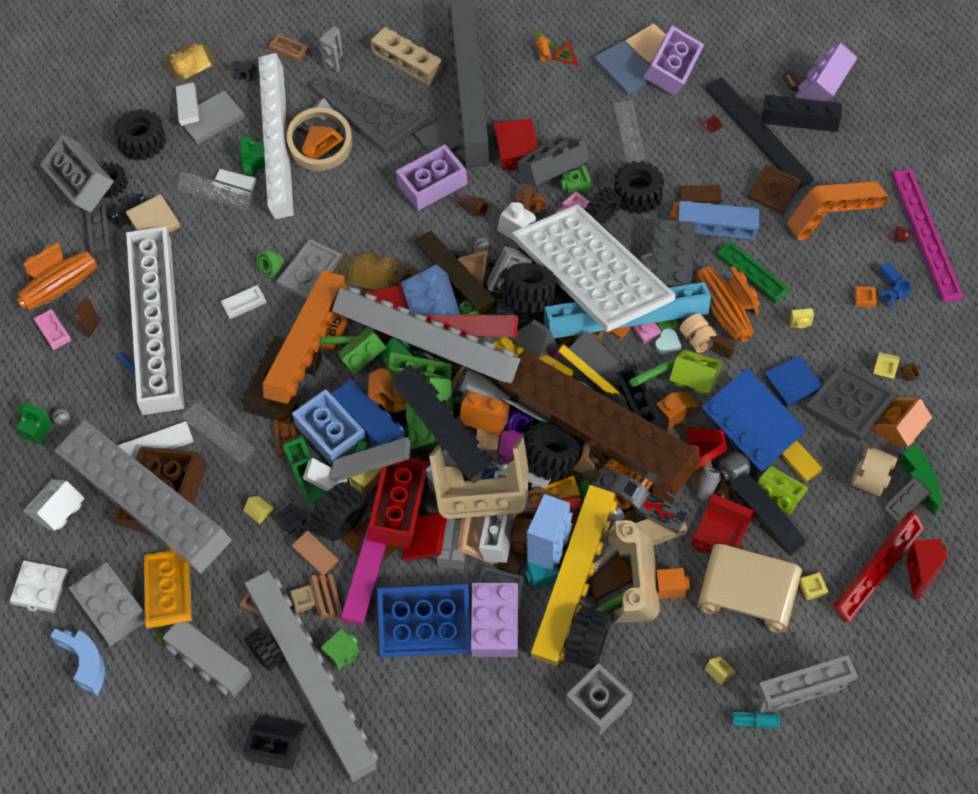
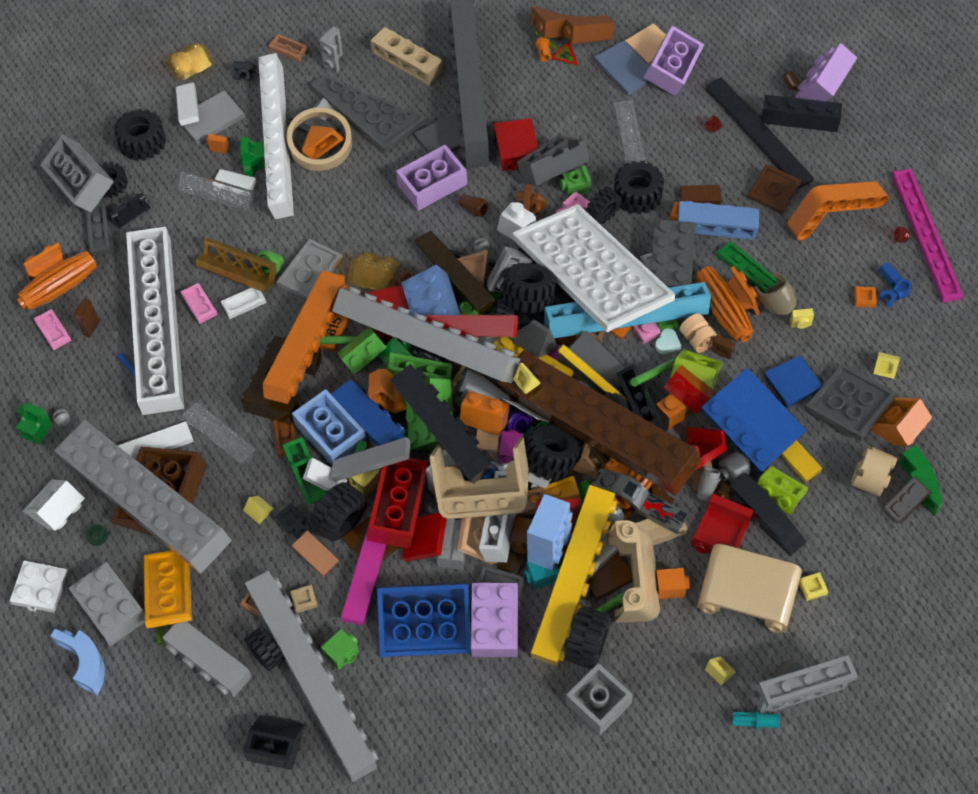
(96, 535): none -> clear green plate
(153, 214): tan tile -> none
(199, 303): none -> bright pink plate
(218, 143): none -> orange tile
(237, 270): none -> pearl gold fence
(332, 599): nougat tile -> none
(525, 379): none -> light yellow slope
(575, 28): none -> dark orange arch
(689, 389): none -> red brick
(779, 298): none -> dark tan piece
(878, 567): red tile -> none
(910, 372): reddish brown hinge -> none
(924, 563): red slope -> none

